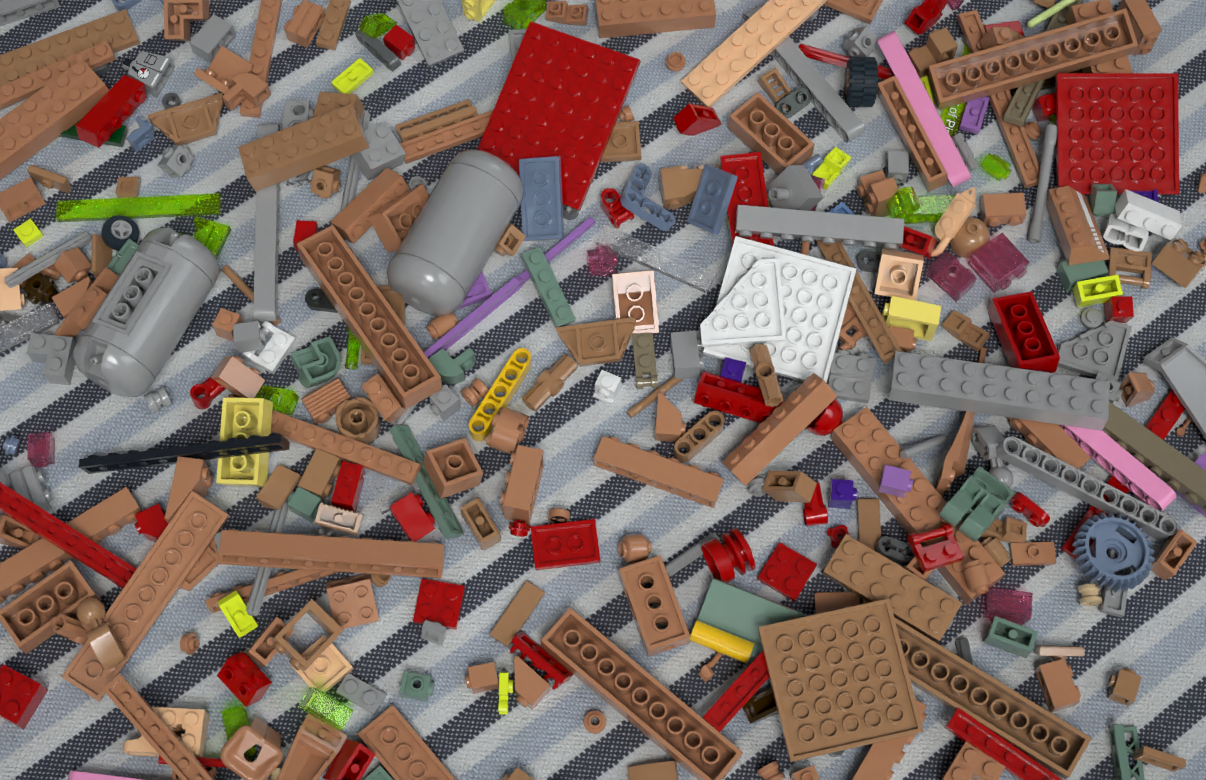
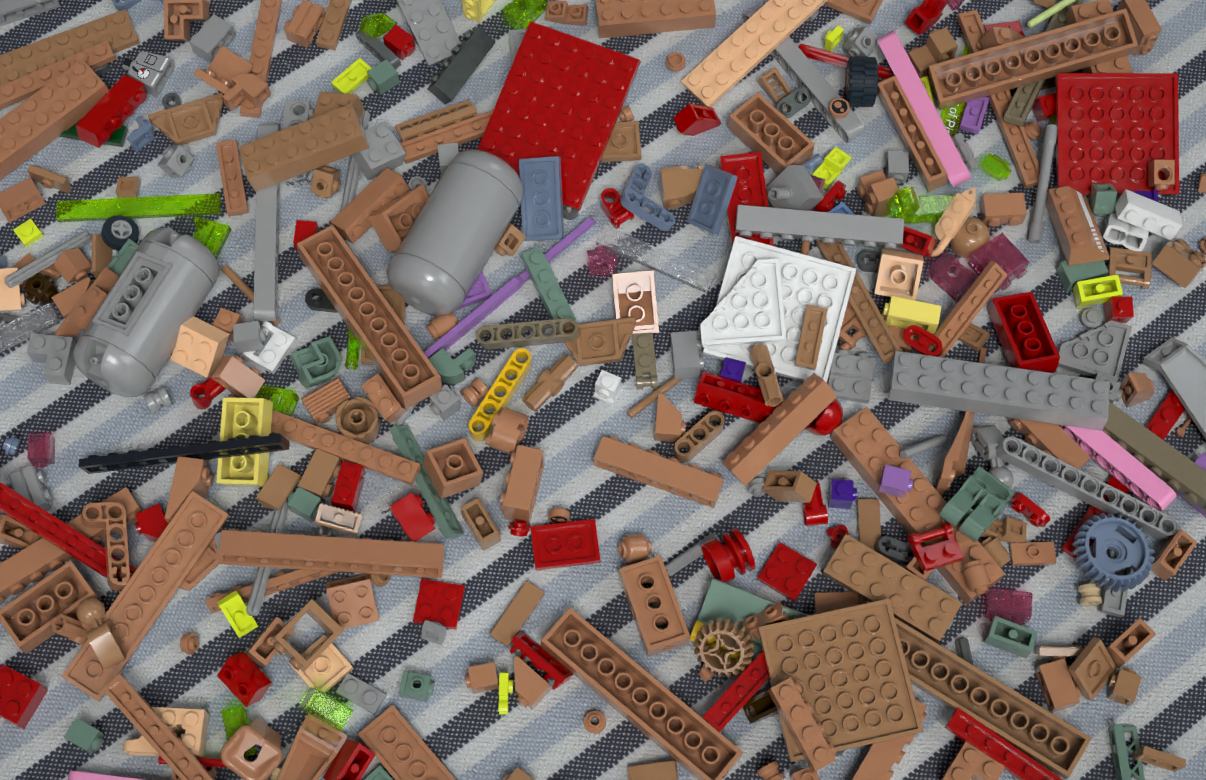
(84, 736): none -> sand green brick
(111, 545): none -> nougat beam
(200, 346): none -> light nougat brick
(232, 177): none -> nougat plate
(382, 77): none -> sand green brick
(446, 154): none -> light grey brick
(461, 65): none -> pearl dark grey brick
(518, 330): none -> dark tan beam
(738, 642): none -> medium nougat gear
(770, 615): none -> nougat hinge
(801, 724): none -> nougat brick
(811, 337): none -> medium nougat plate
(833, 38): none -> neon yellow plate
(836, 193): none -> red plate
(839, 108): none -> nougat tile
(923, 342): none -> red plate
(969, 306): none -> nougat plate
(1092, 668): none -> medium nougat plate
(1130, 642): none -> nougat brick
(1167, 168): none -> nougat brick

